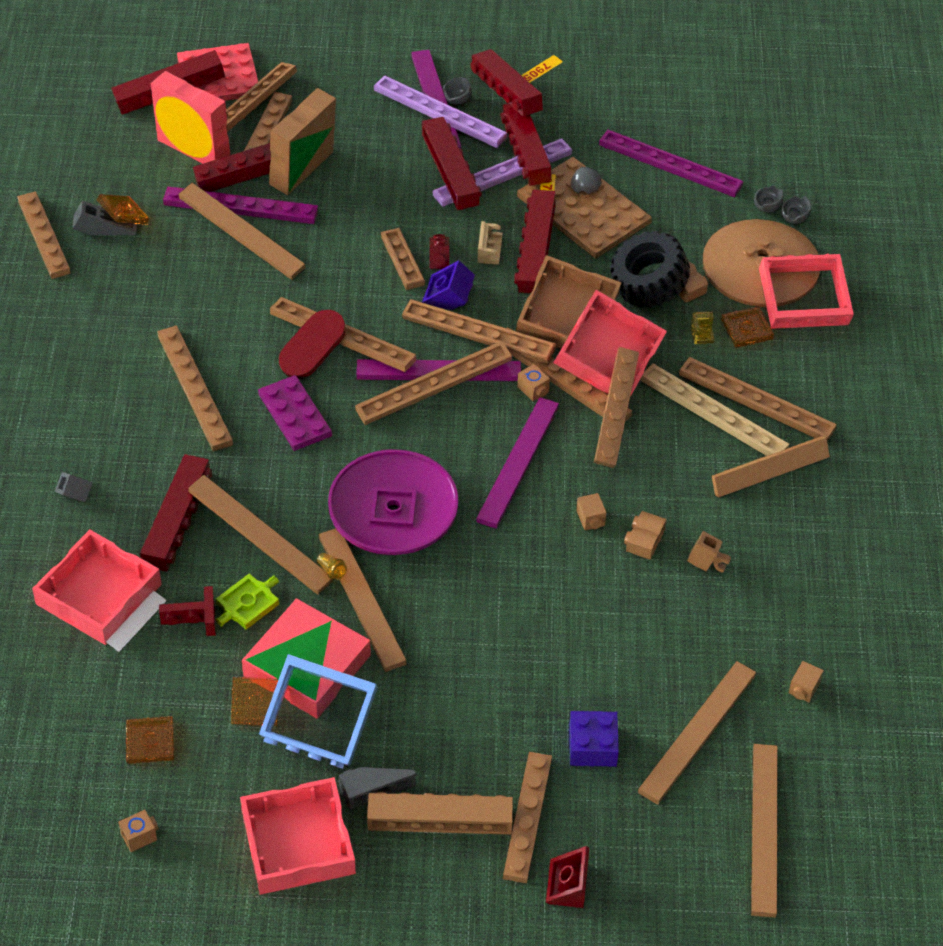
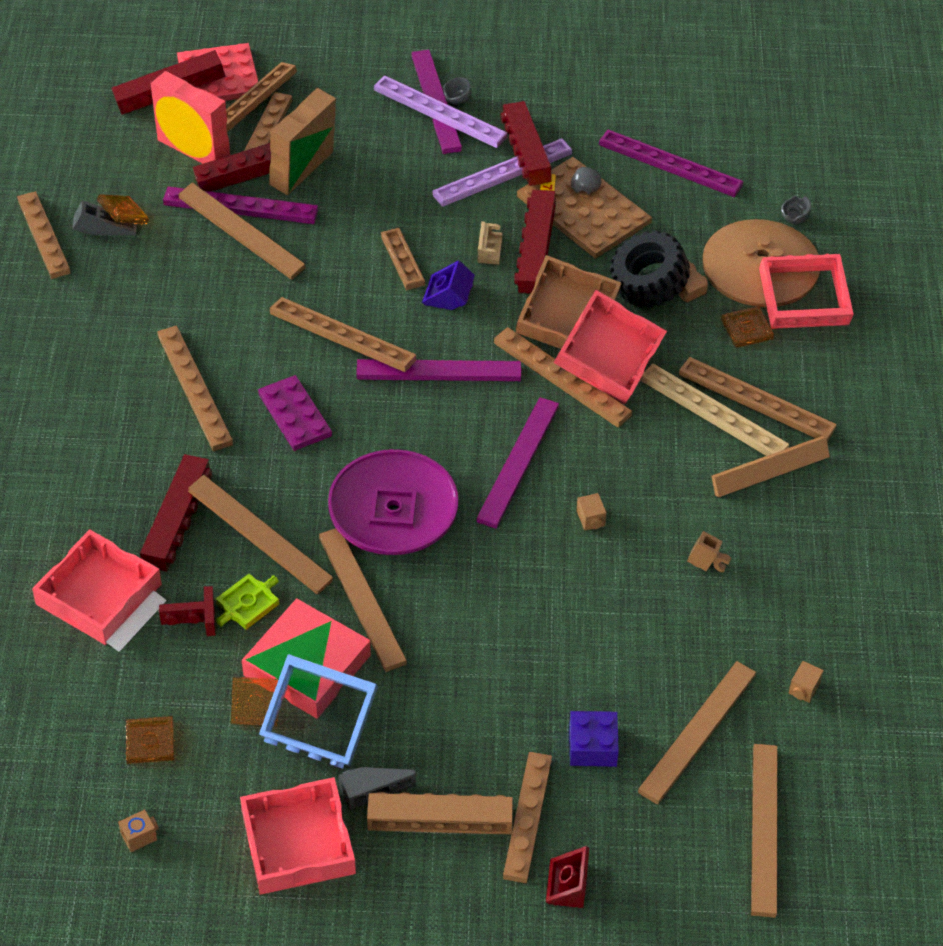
(73, 487): dark grey panel -> none
(312, 343): dark red tile -> none
(333, 566): clear yellow cone -> none
(433, 383): medium nougat plate -> none
(439, 251): dark red bracket -> none
(451, 163): dark red brick -> none
(478, 330): medium nougat tile -> none
(507, 82): dark red brick -> none
(533, 382): medium nougat brick -> none
(542, 68): yellow sticker -> none
(616, 407): medium nougat plate -> none
(645, 534): medium nougat brick -> none
(702, 327): clear yellow panel -> none
(769, 199): dark grey hair -> none

